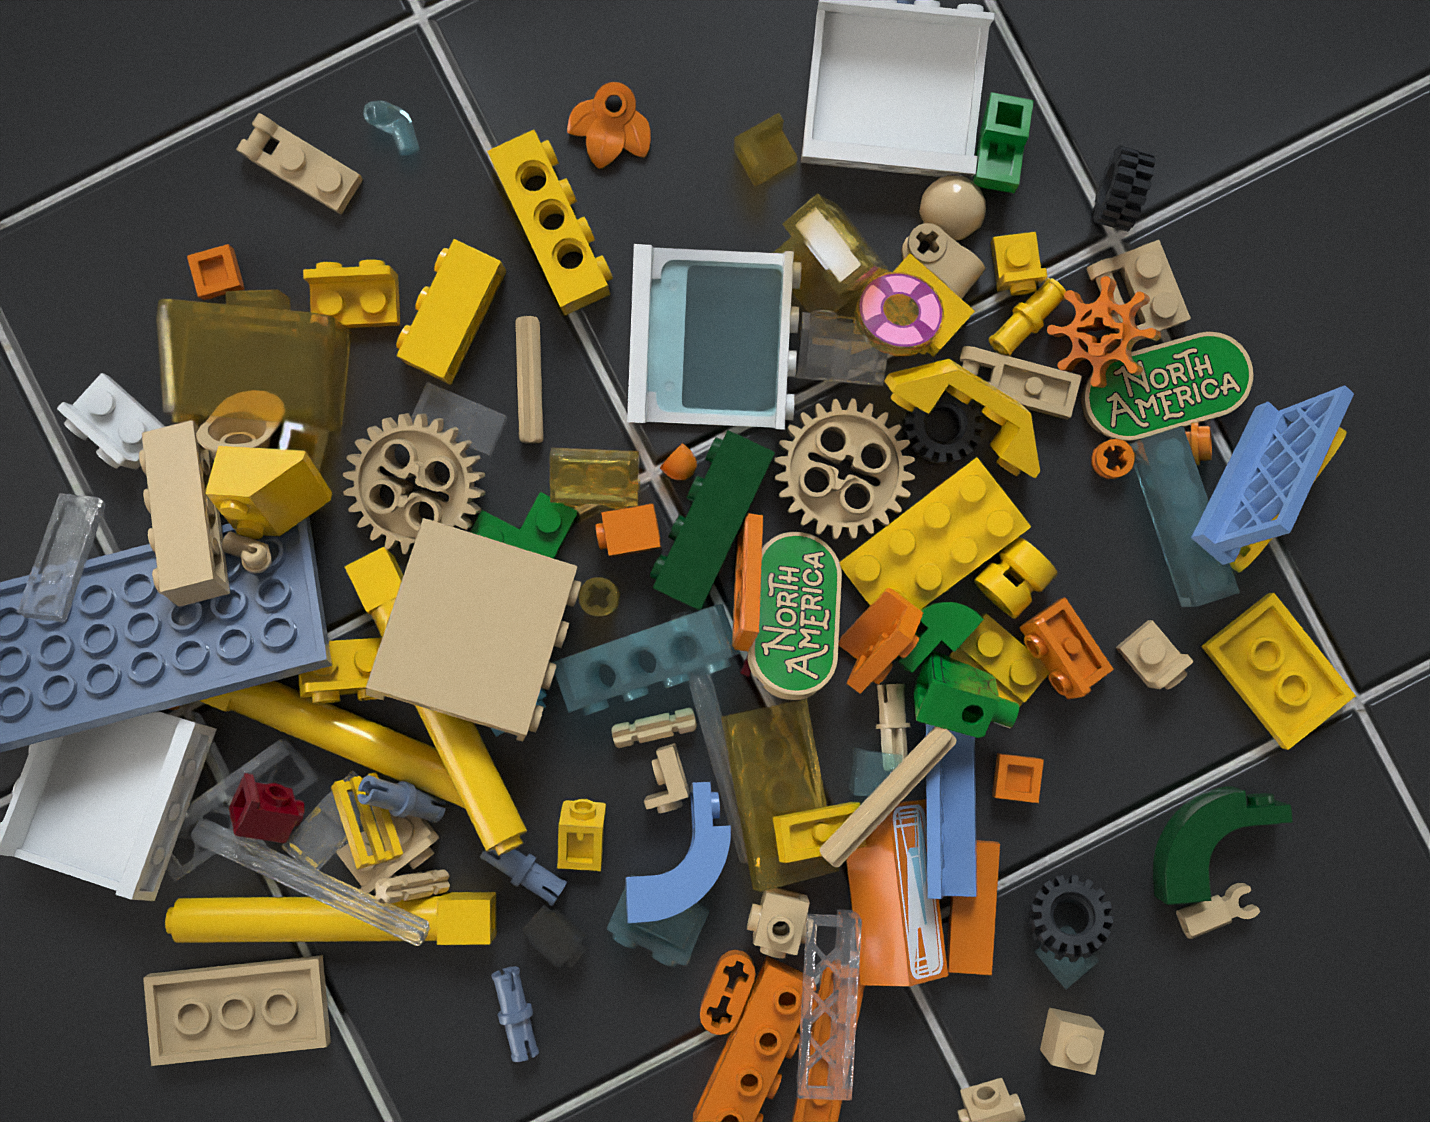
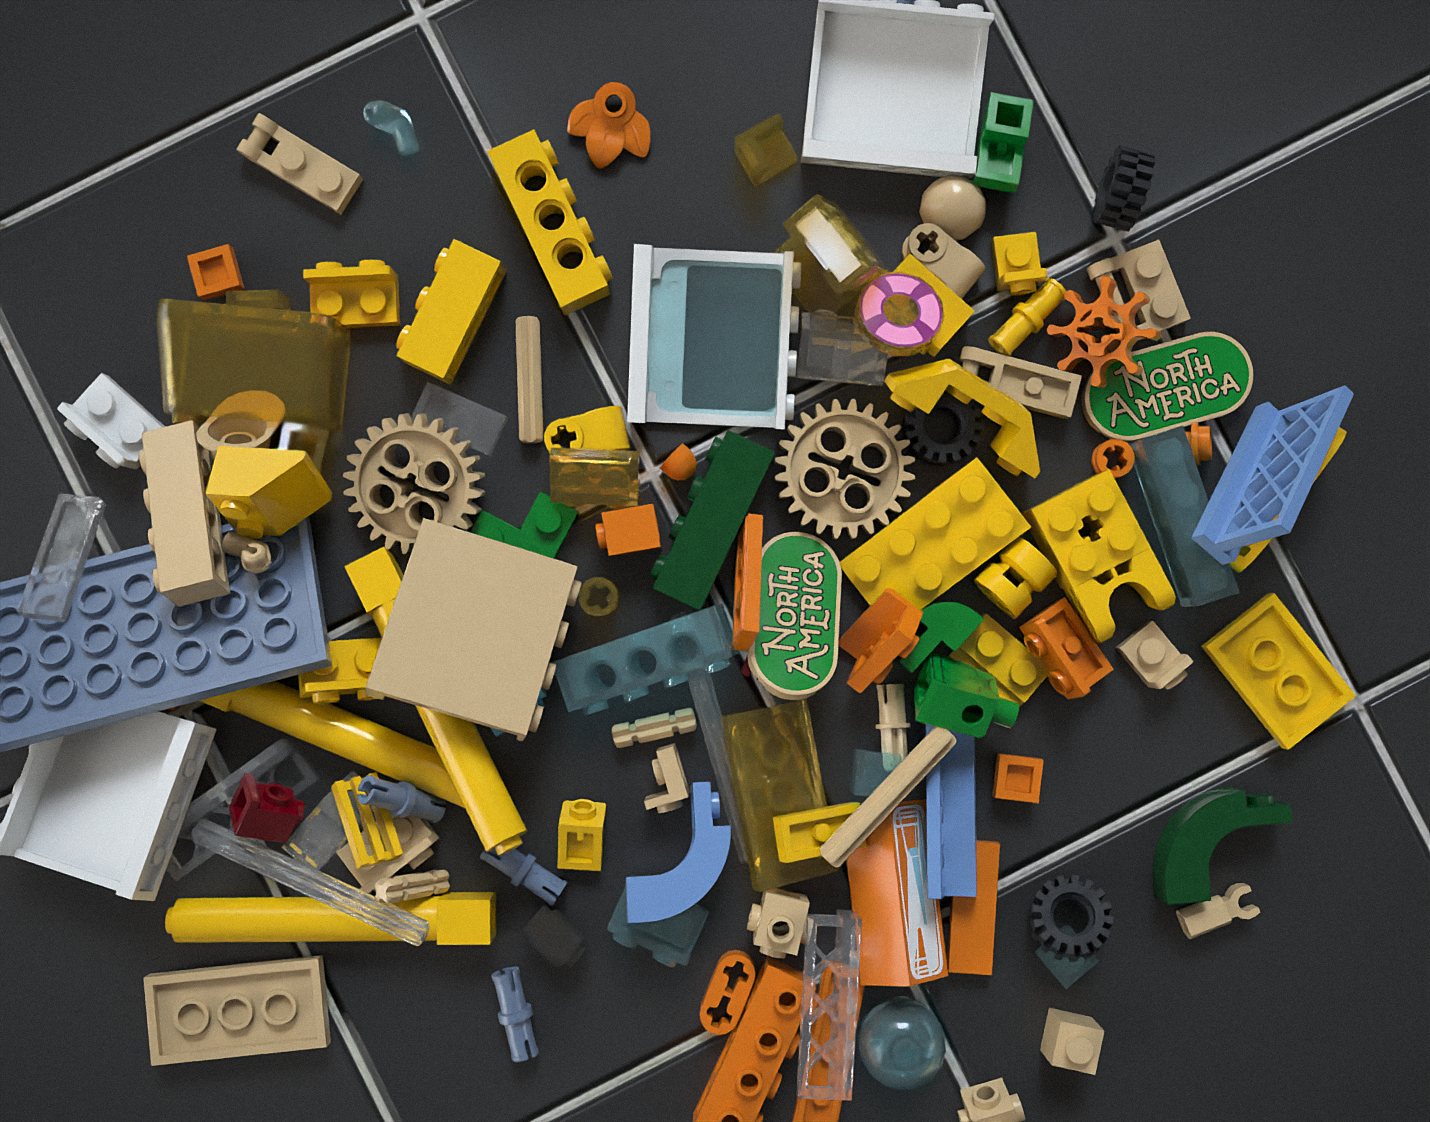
(595, 429): none -> yellow piece
(901, 1043): none -> clear light blue cylinder
(1099, 563): none -> yellow brick

